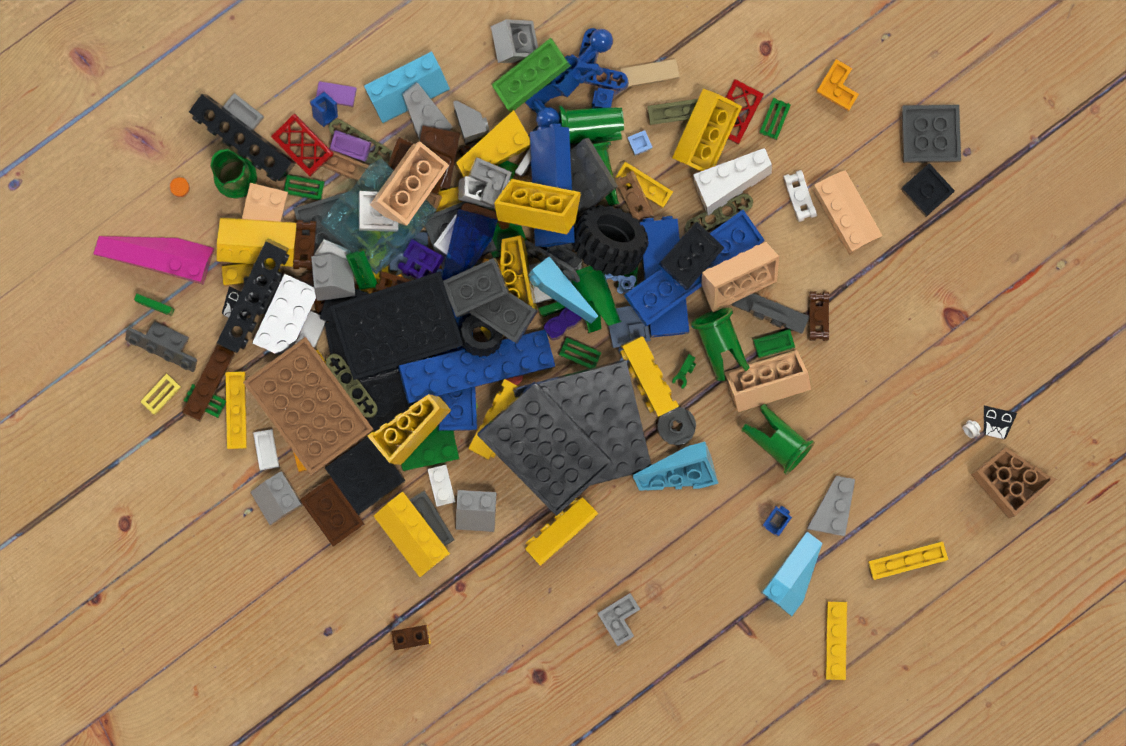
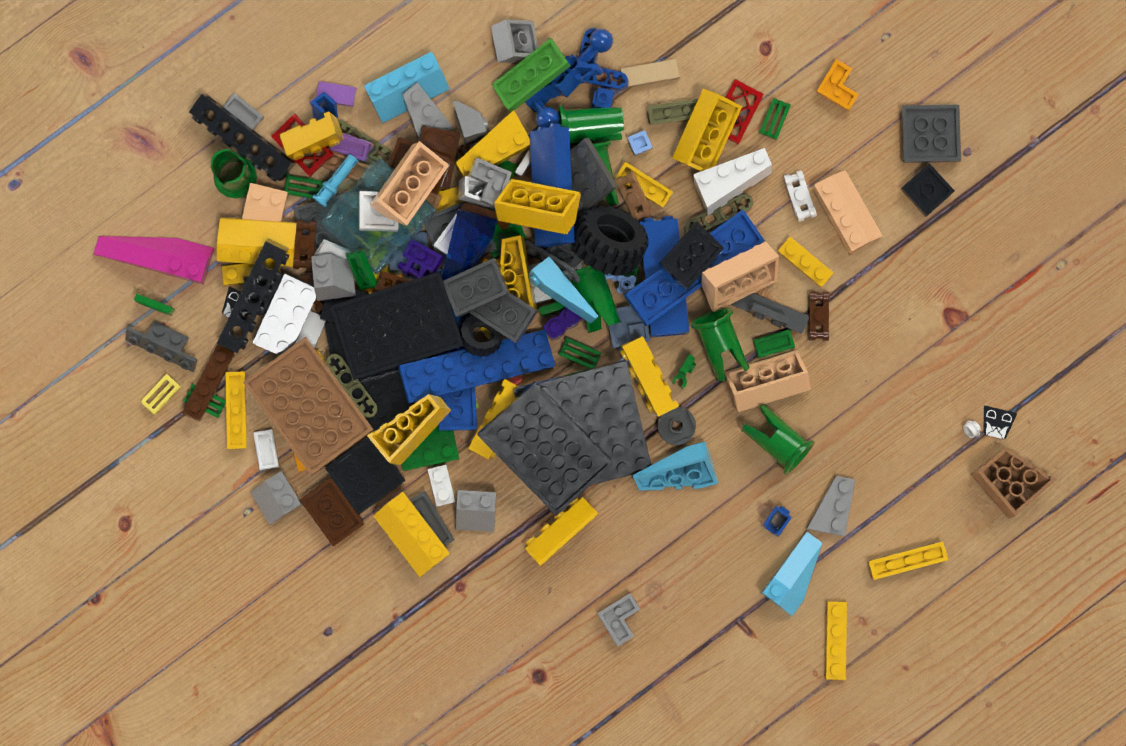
(179, 187): orange tile -> none
(312, 137): none -> yellow wedge
(330, 187): none -> medium azure pin
(411, 637): reddish brown hips -> none
(805, 262): none -> yellow plate

